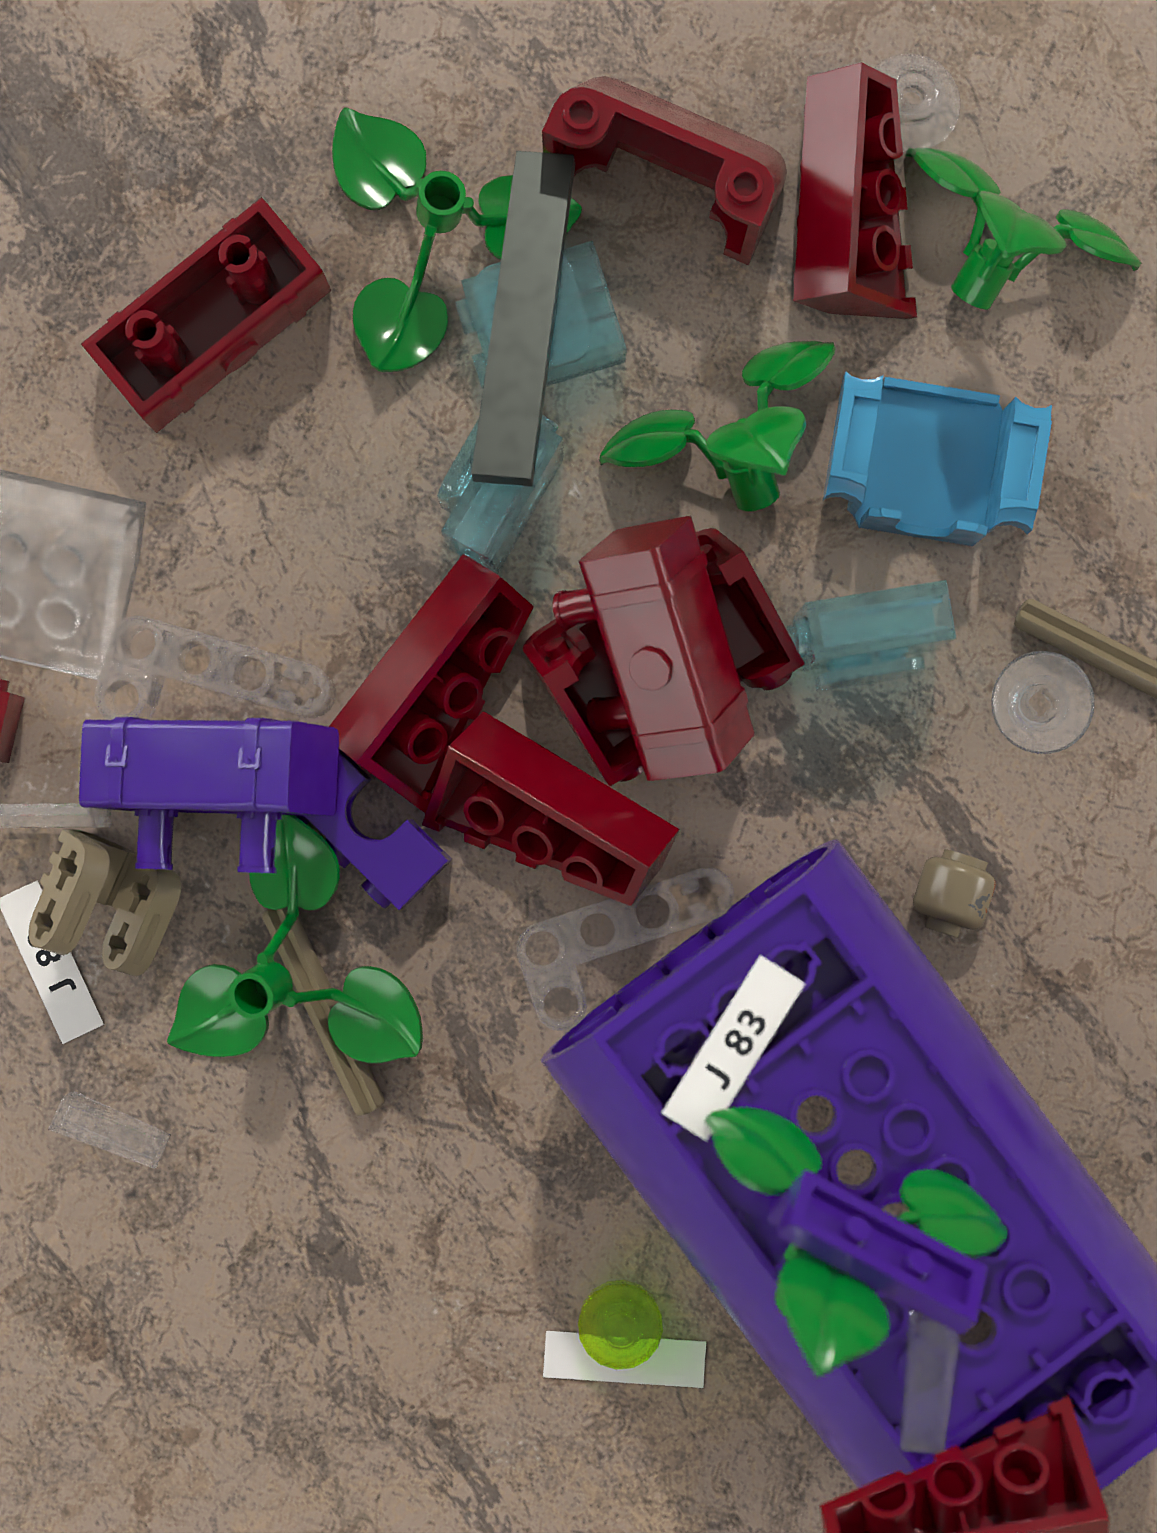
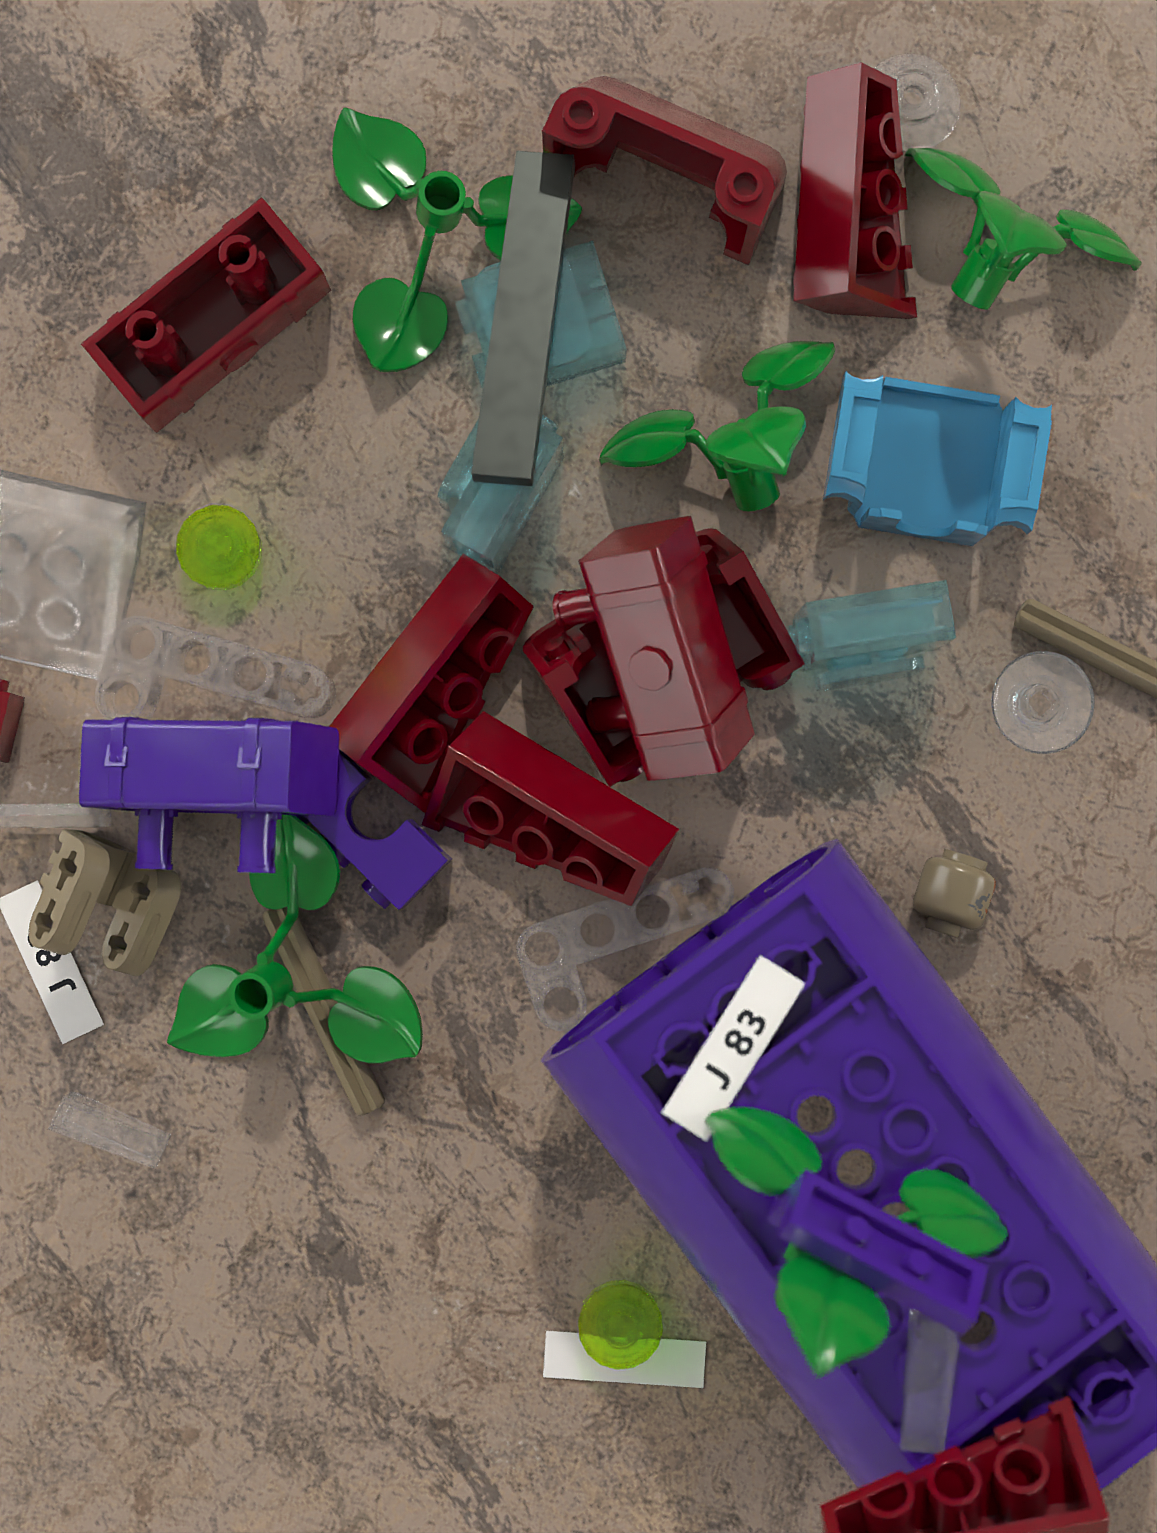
(219, 547): none -> clear neon green plate

